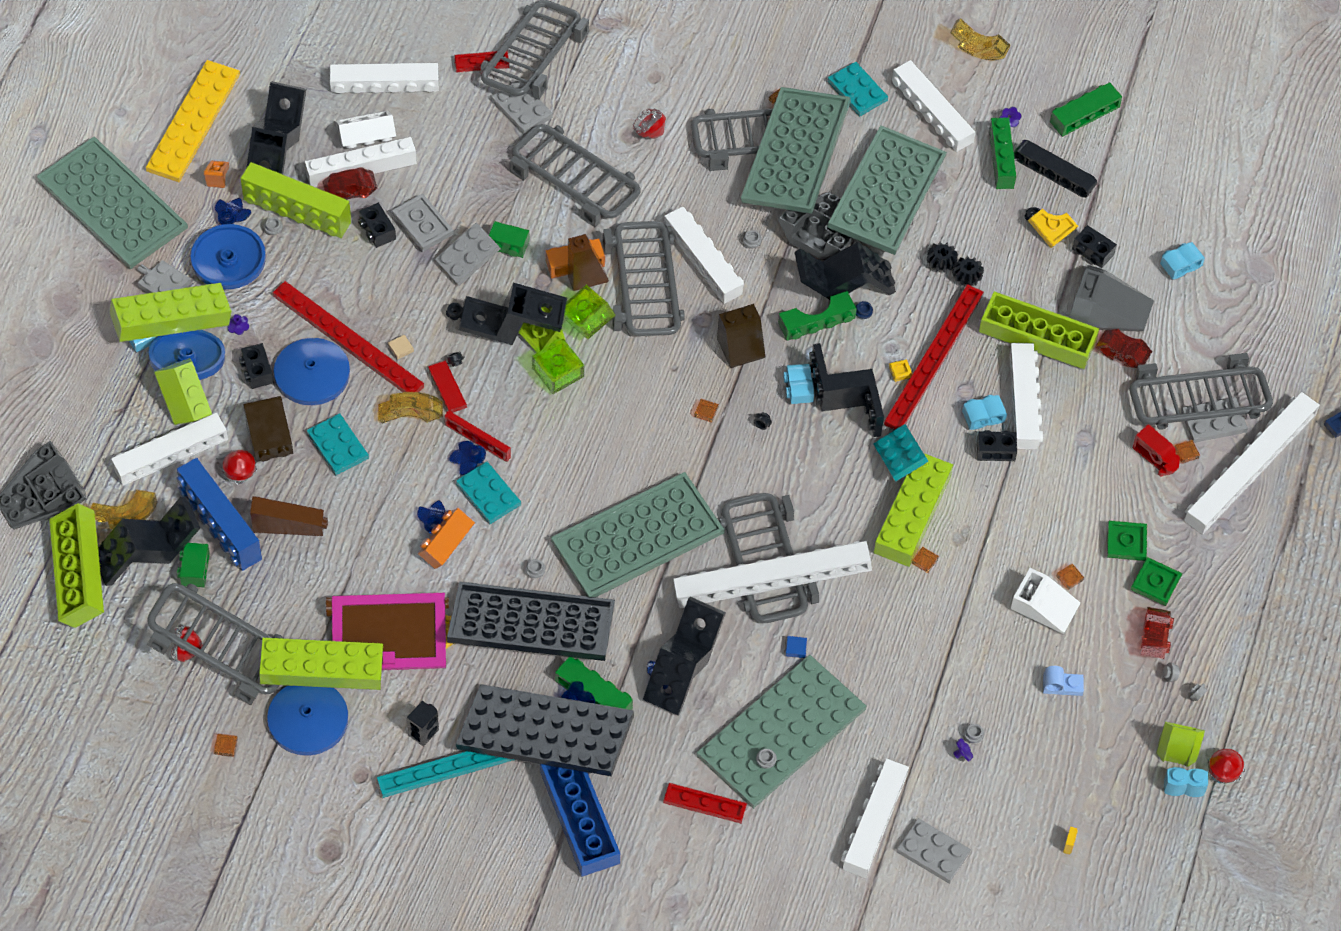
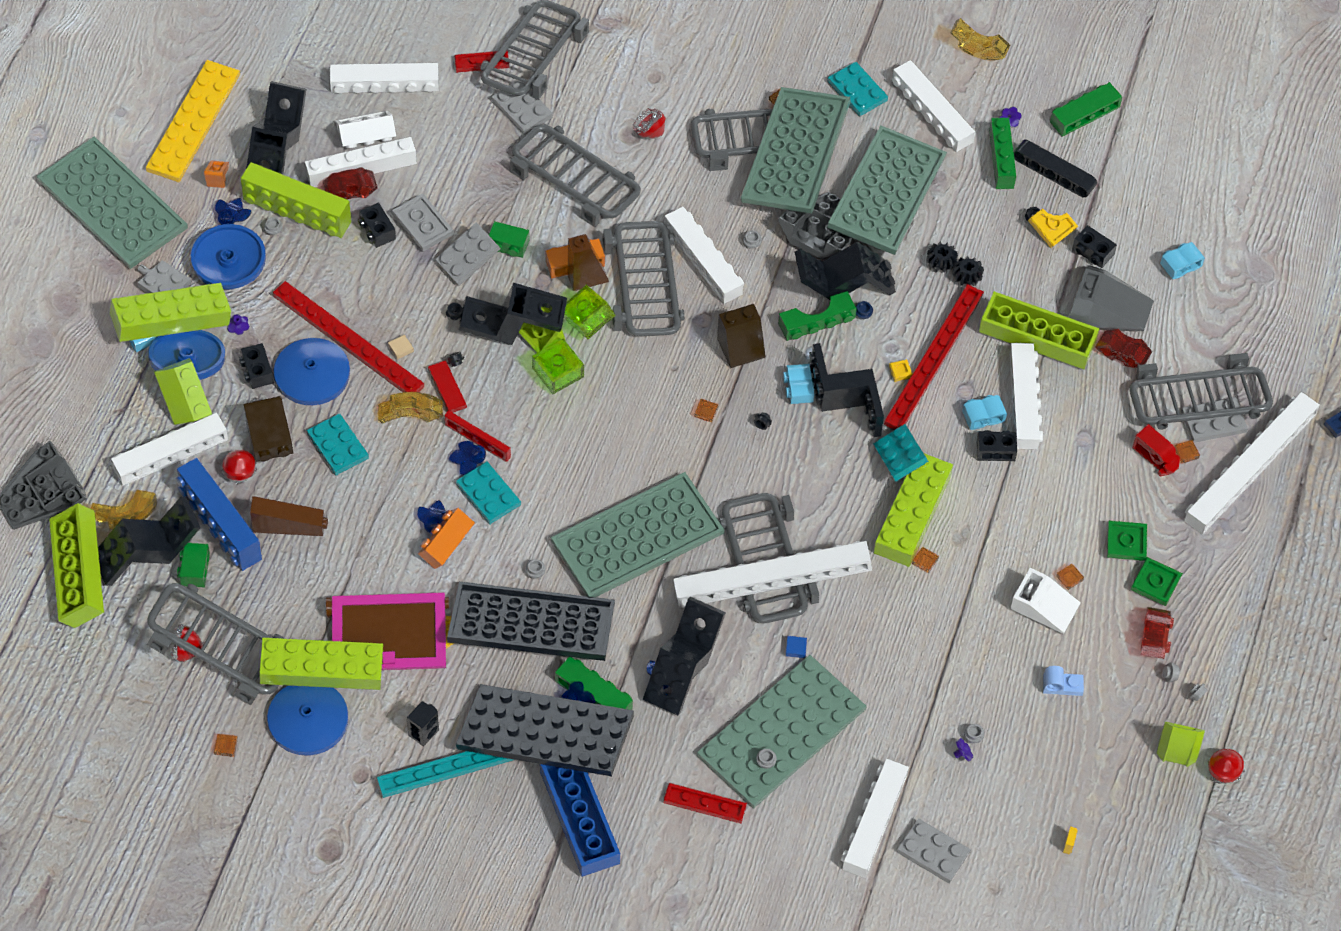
(1190, 782): medium azure brick -> none

